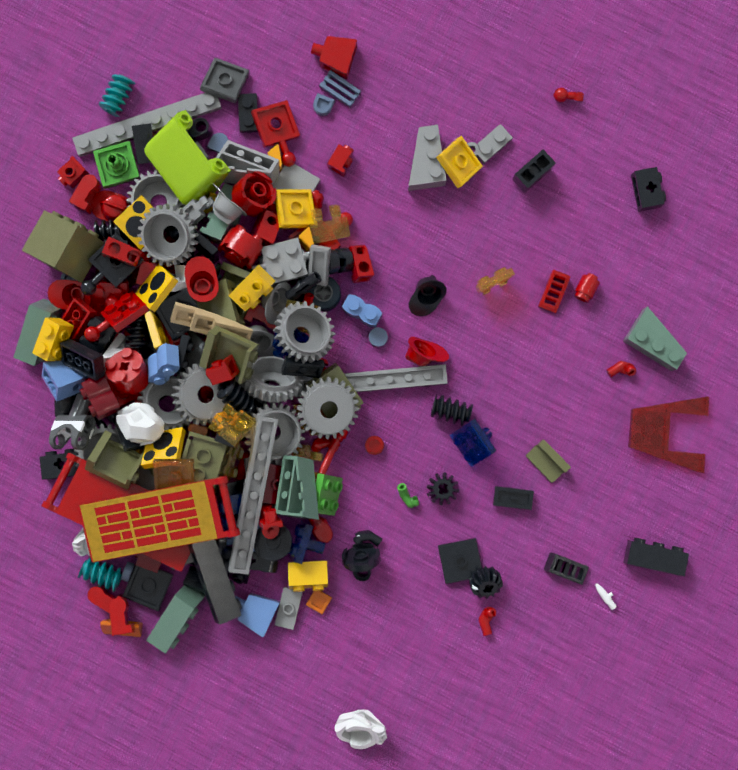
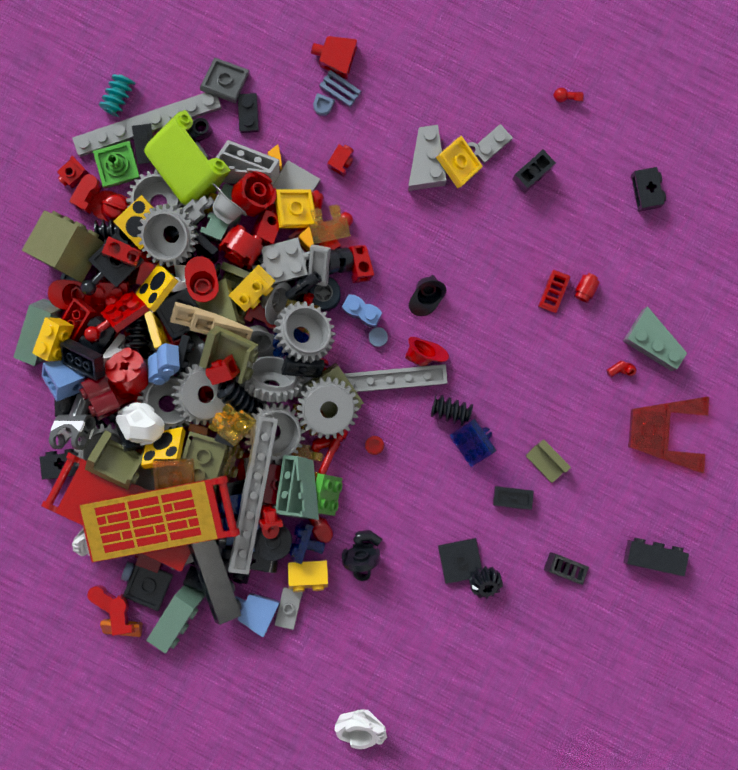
(101, 573): teal piece -> none
(217, 142): sand blue tile -> none
(270, 135): red plate -> none
(319, 601): orange tile -> none
(405, 496): bright green arm -> none
(449, 487): black gear -> none
(485, 618): red arm -> none
(501, 277): clear yellow plate -> none
(605, 596): white helmet -> none

